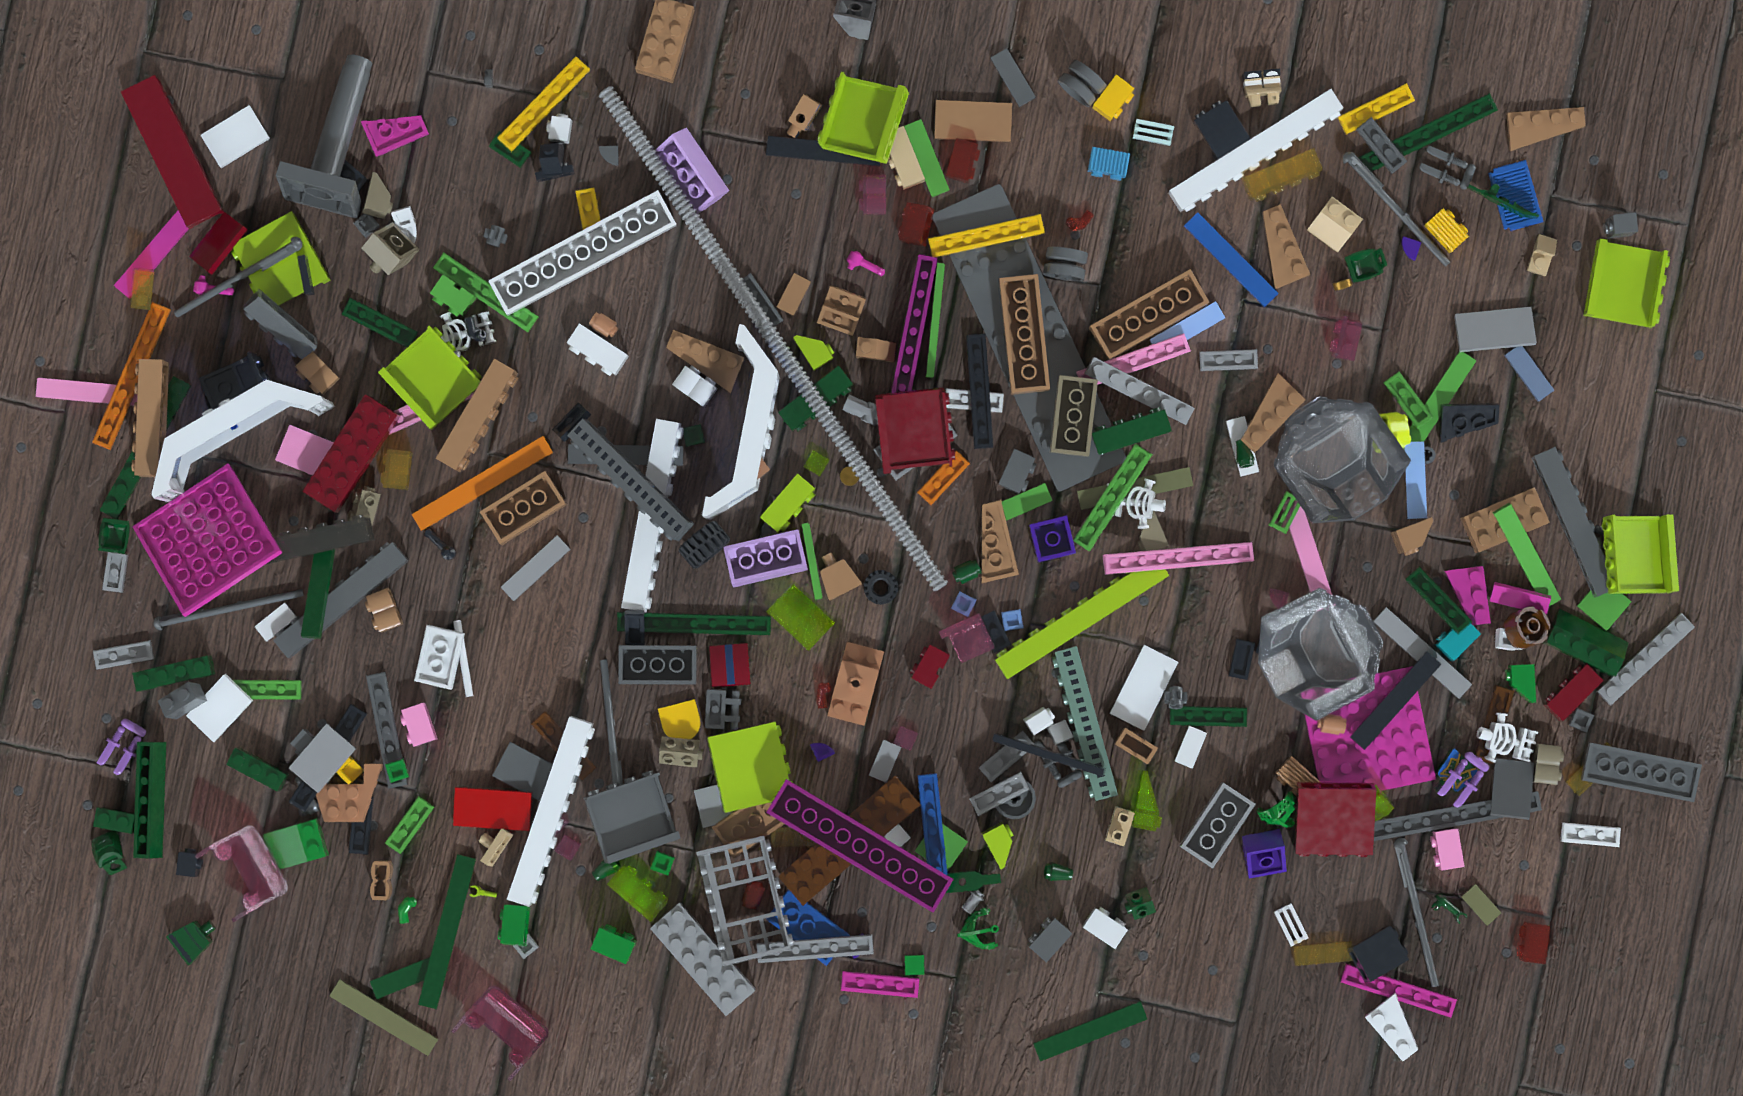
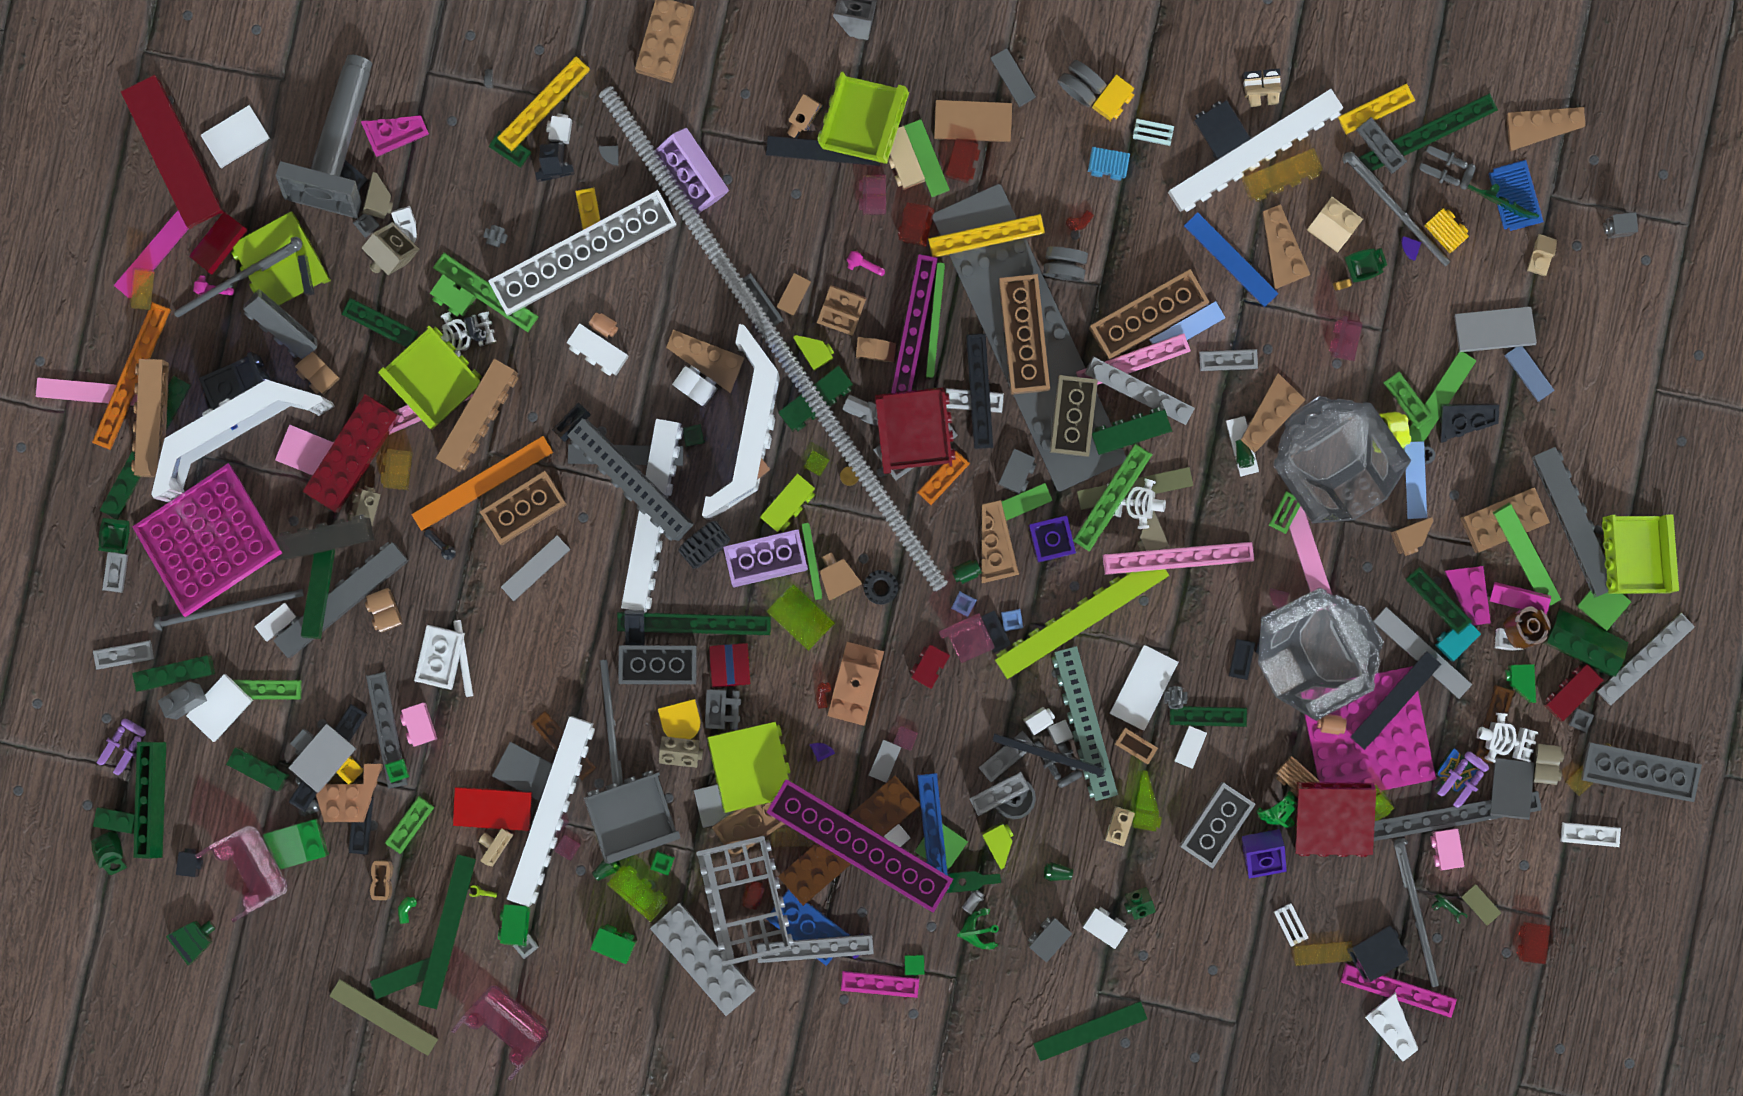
(1626, 284): lime panel -> none

